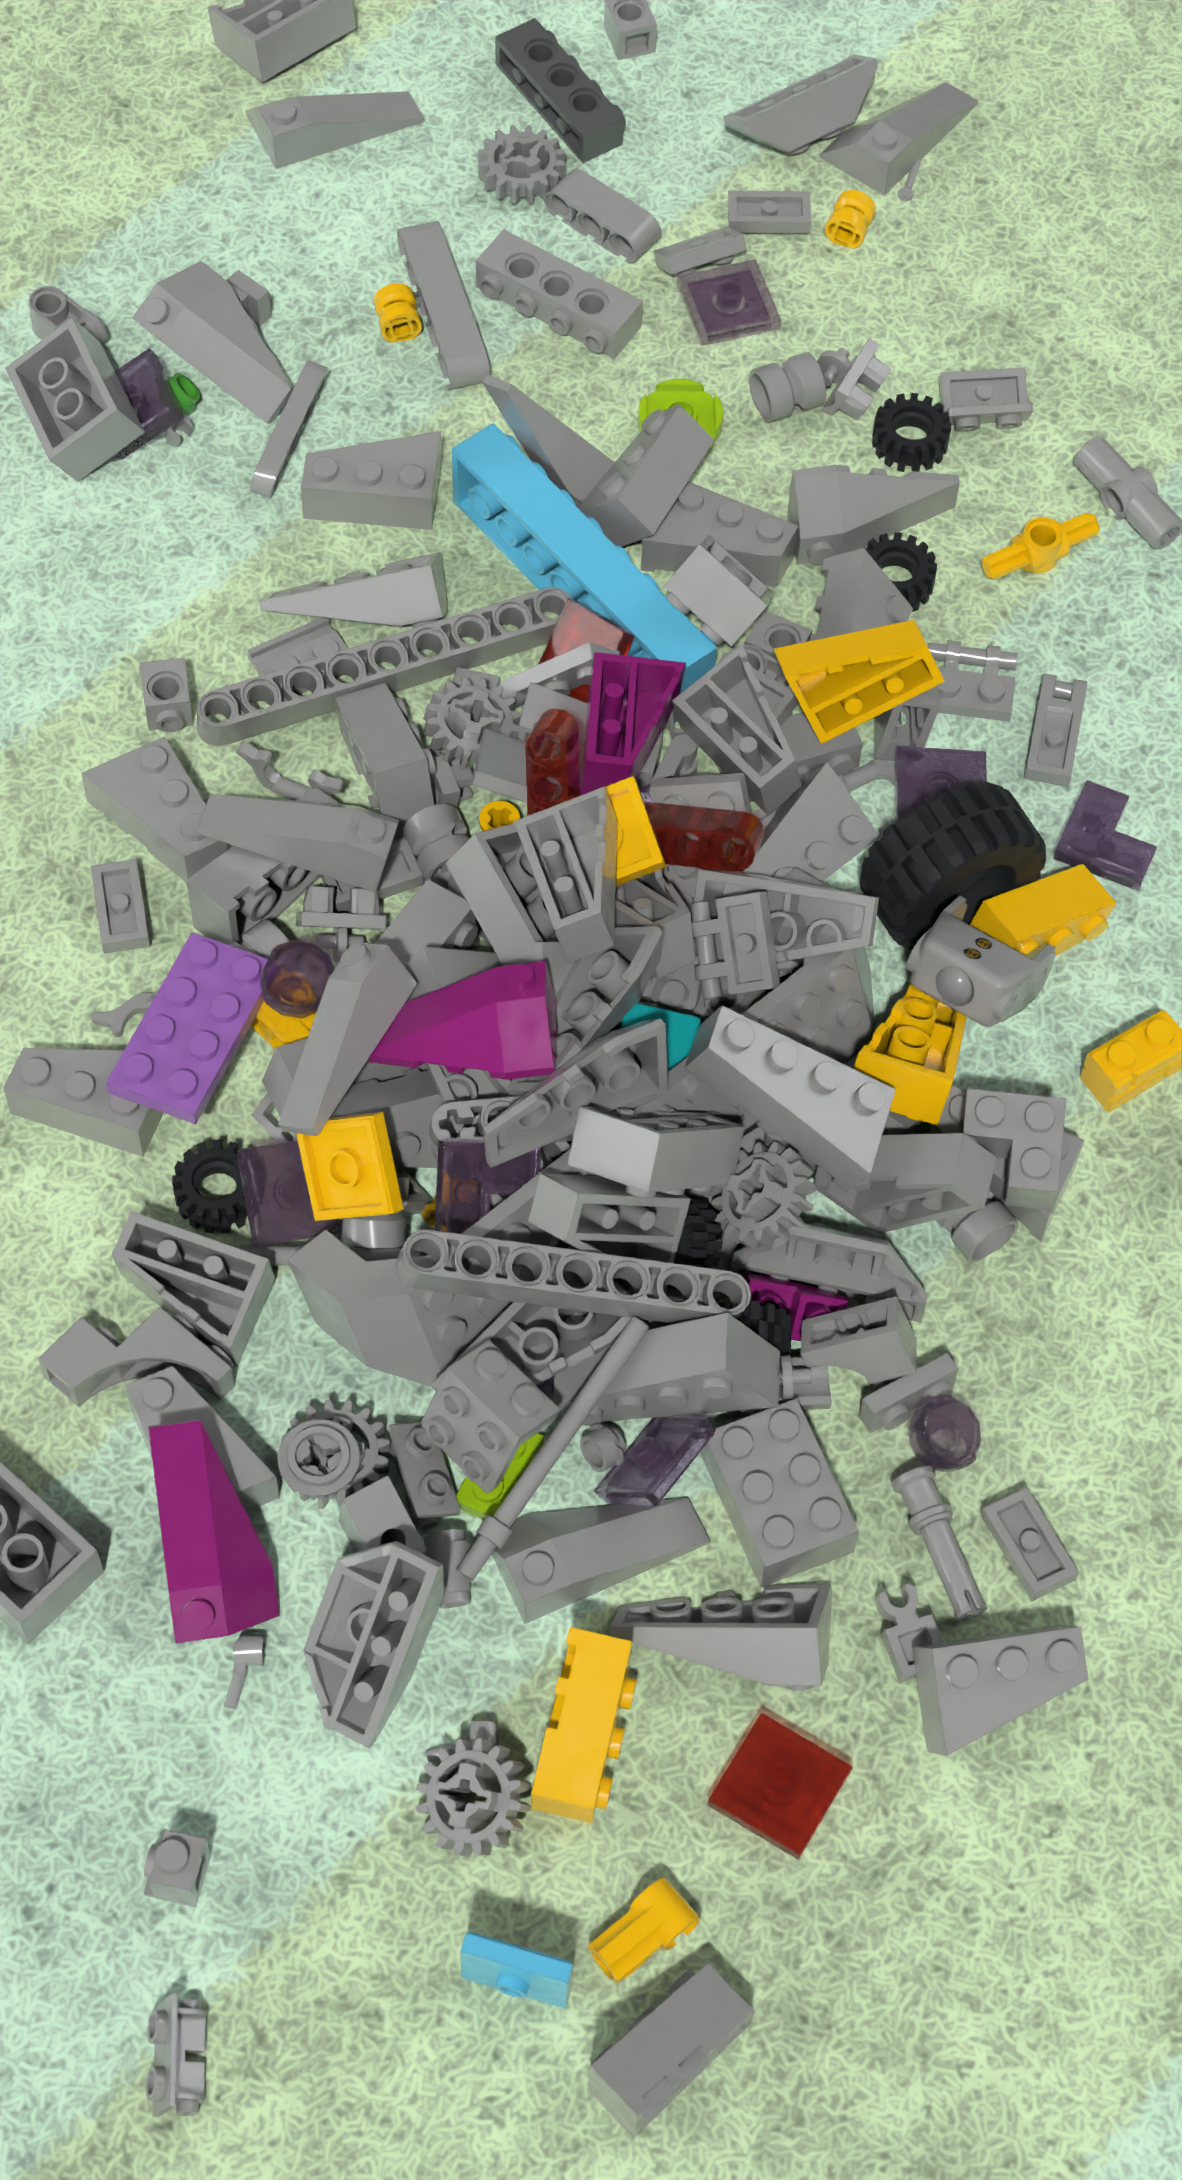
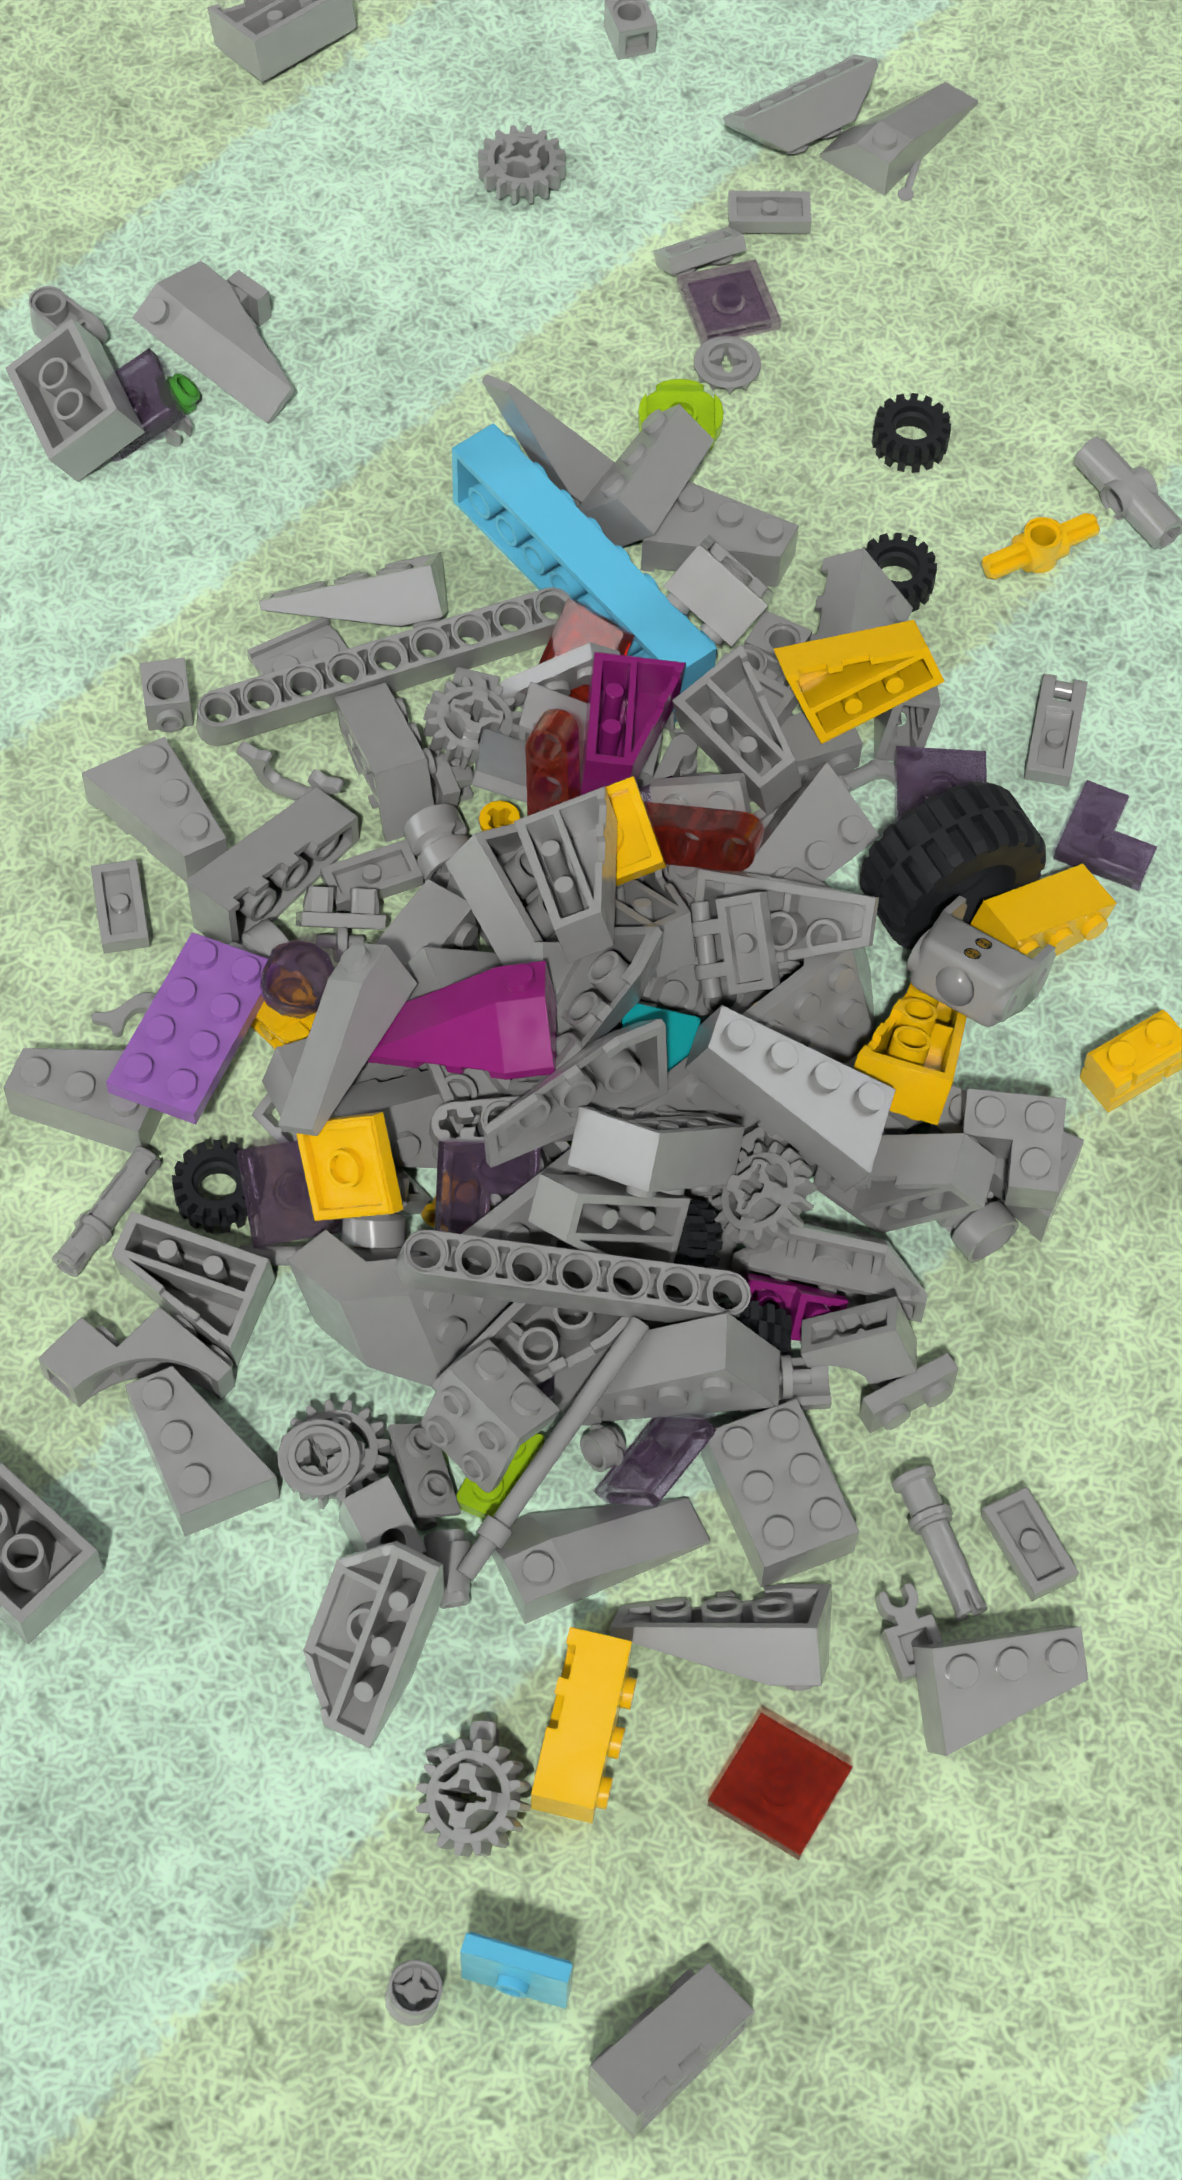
(96, 1226): none -> light grey pin
(172, 2078): light grey hinge -> none
(177, 1868): light grey brick -> none
(212, 1555): magenta wedge -> none
(247, 1652): light grey hand -> none
(288, 429): light grey beam -> none
(315, 836): light grey wedge -> none
(320, 124): light grey wedge -> none
(375, 482): light grey wedge -> none
(397, 313): yellow wheel -> none
(416, 1982): none -> light grey wheel
(444, 303): light grey beam -> none
(558, 294): light grey brick -> none
(559, 90): dark grey brick -> none
(603, 214): light grey beam -> none
(649, 1926): yellow piece -> none
(742, 357): none -> light grey gear
(793, 385): light grey wheel -> none
(848, 509): light grey wedge -> none
(850, 219): yellow wheel -> none
(862, 368): light grey hips -> none
(944, 1434): clear purple hair -> none
(974, 693): light grey plate -> none
(985, 398): light grey bracket -> none

